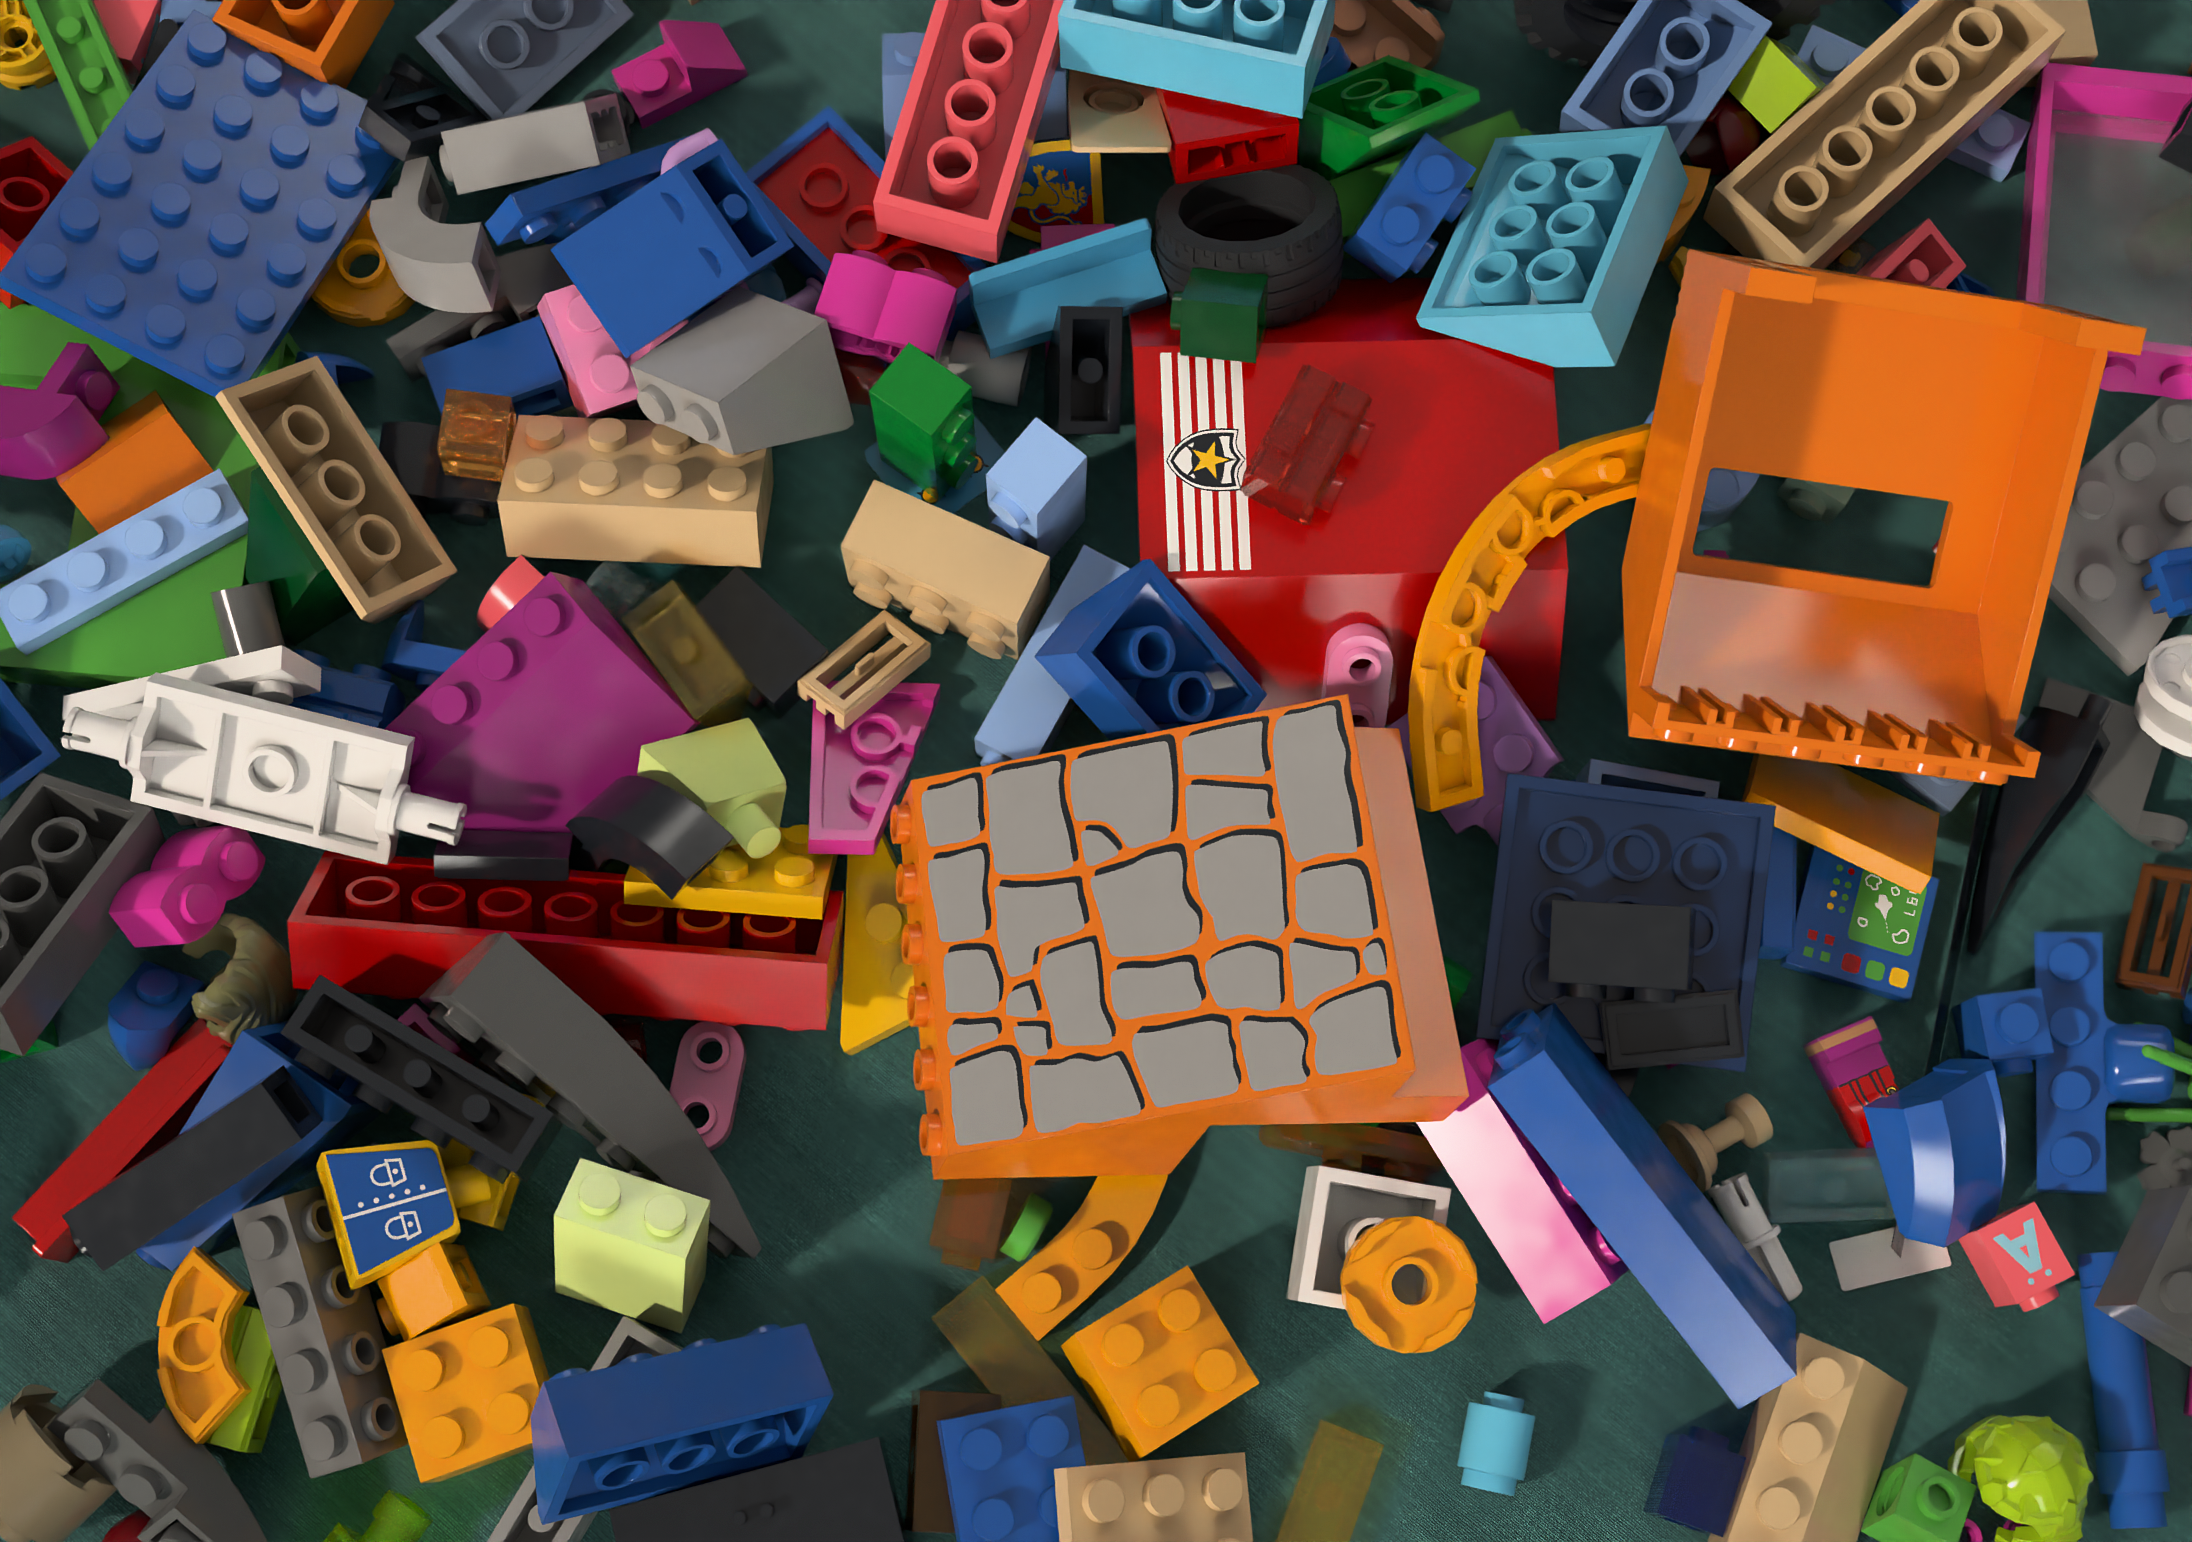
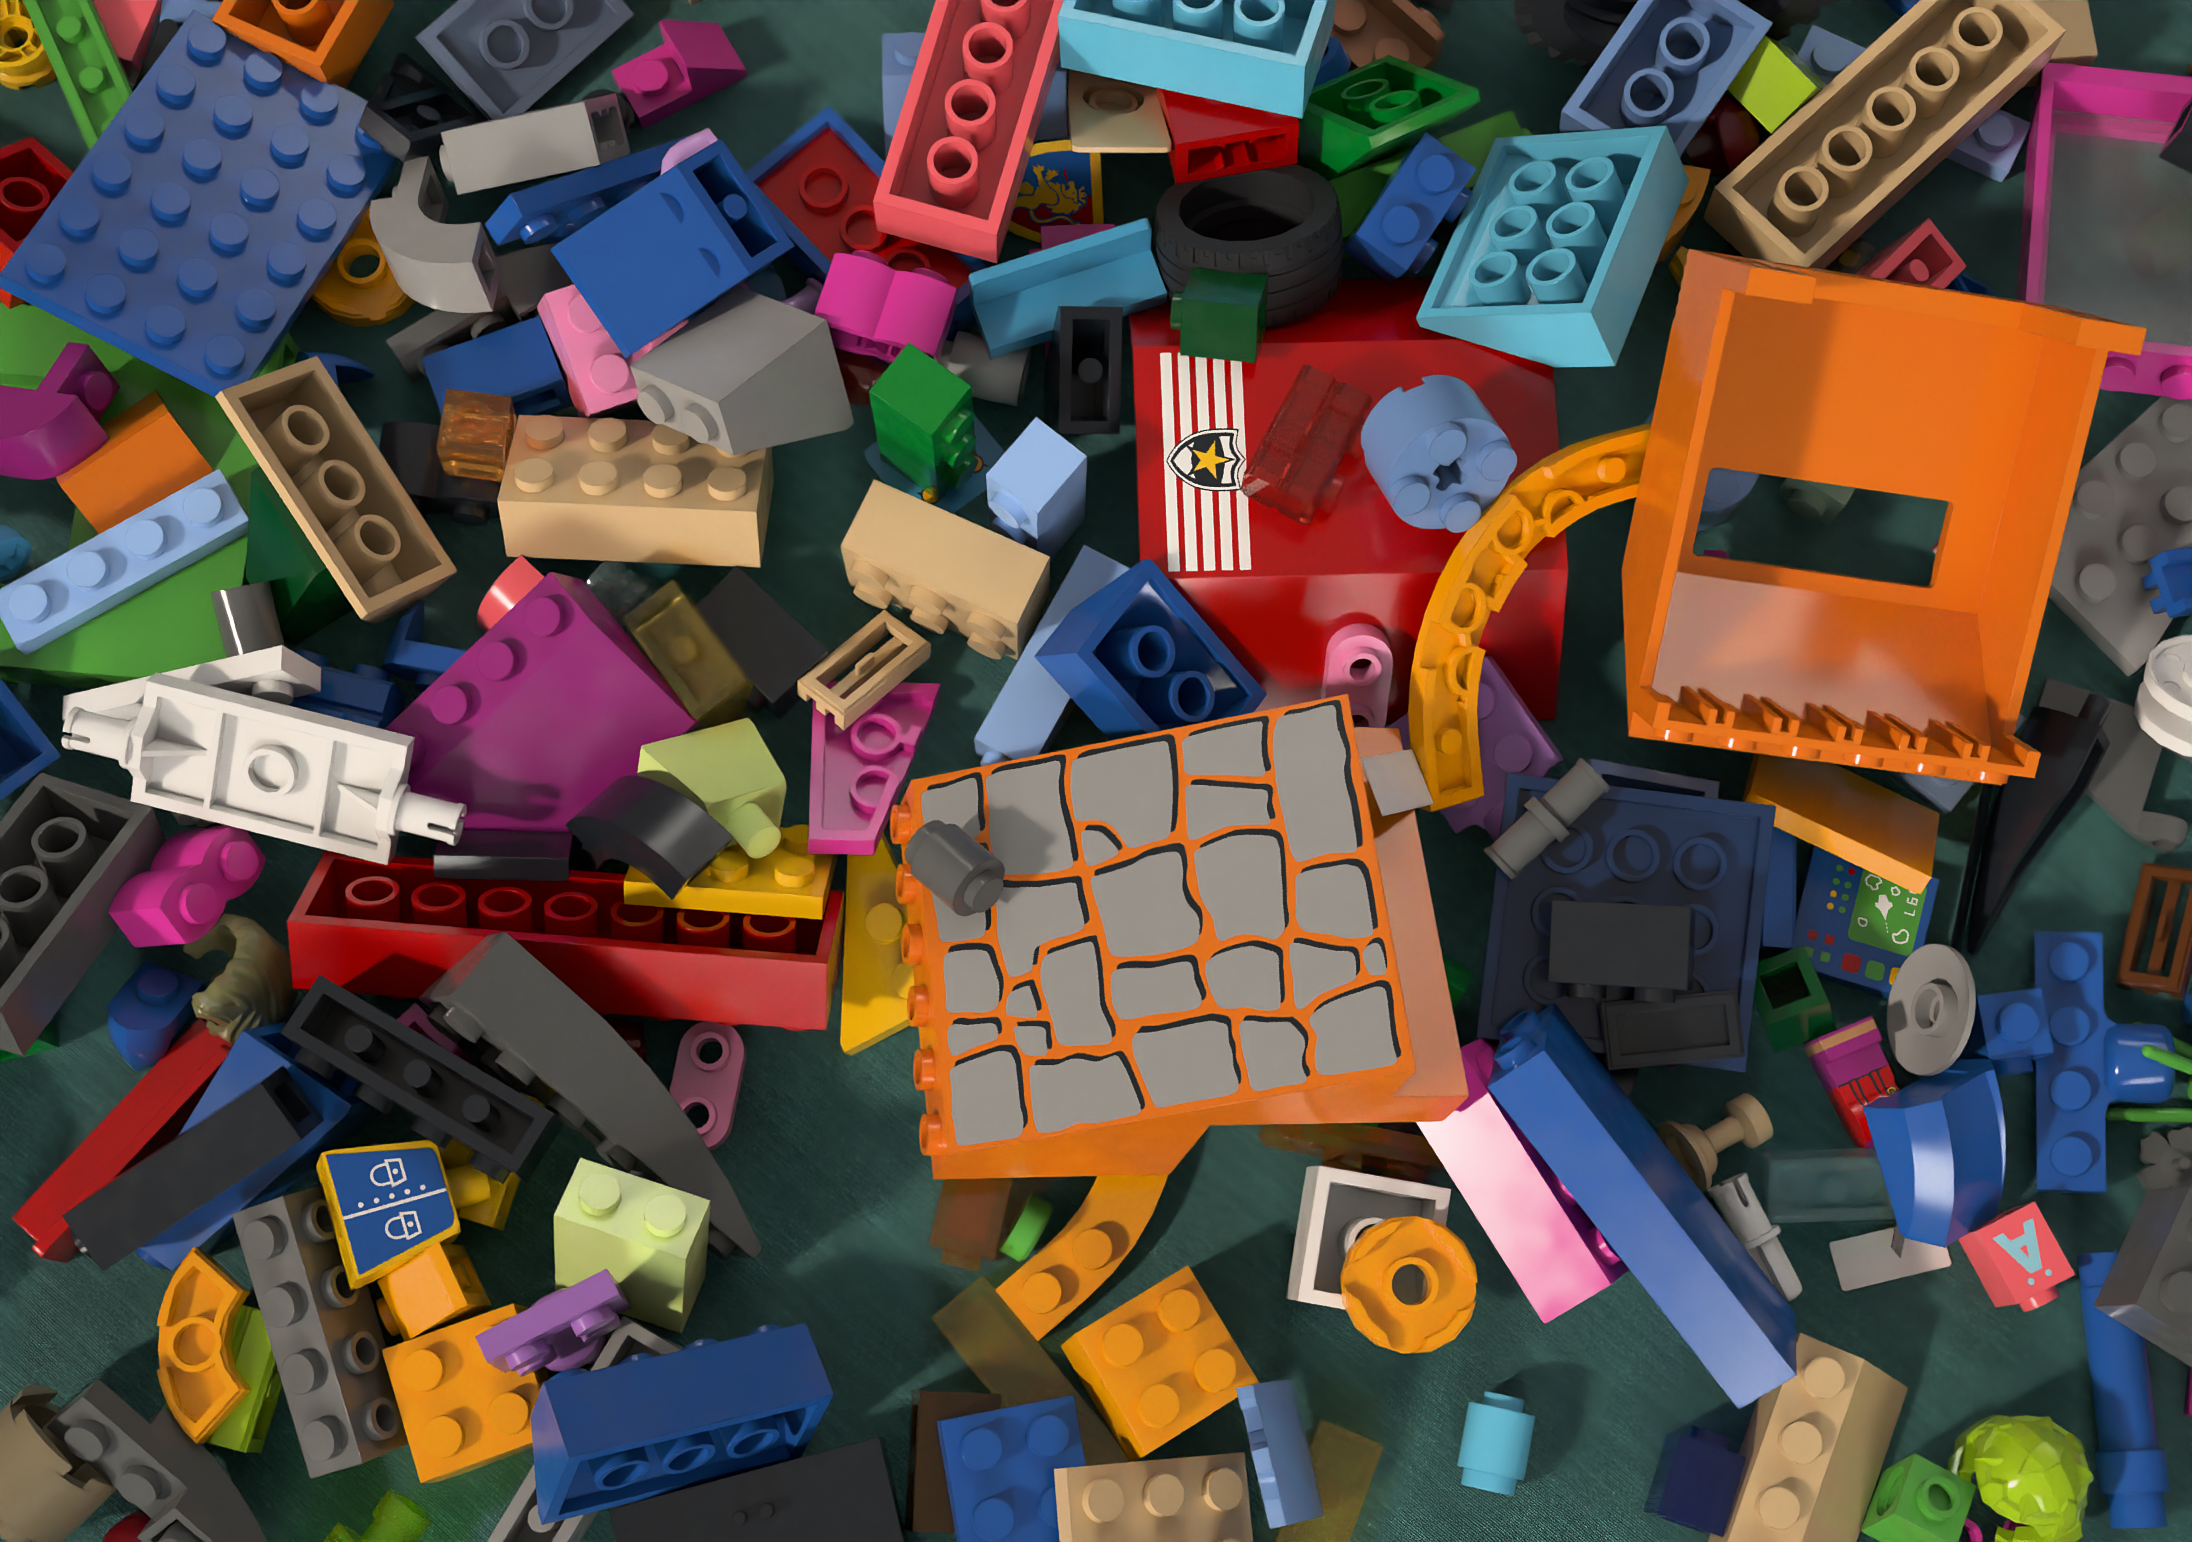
(558, 1329): none -> medium lavender plate
(955, 867): none -> dark grey brick
(1280, 1452): none -> medium blue slope
(1396, 782): none -> white sticker
(1437, 453): none -> medium blue brick
(1547, 819): none -> dark grey pin
(1791, 1000): none -> dark green brick
(1931, 1009): none -> light grey dish

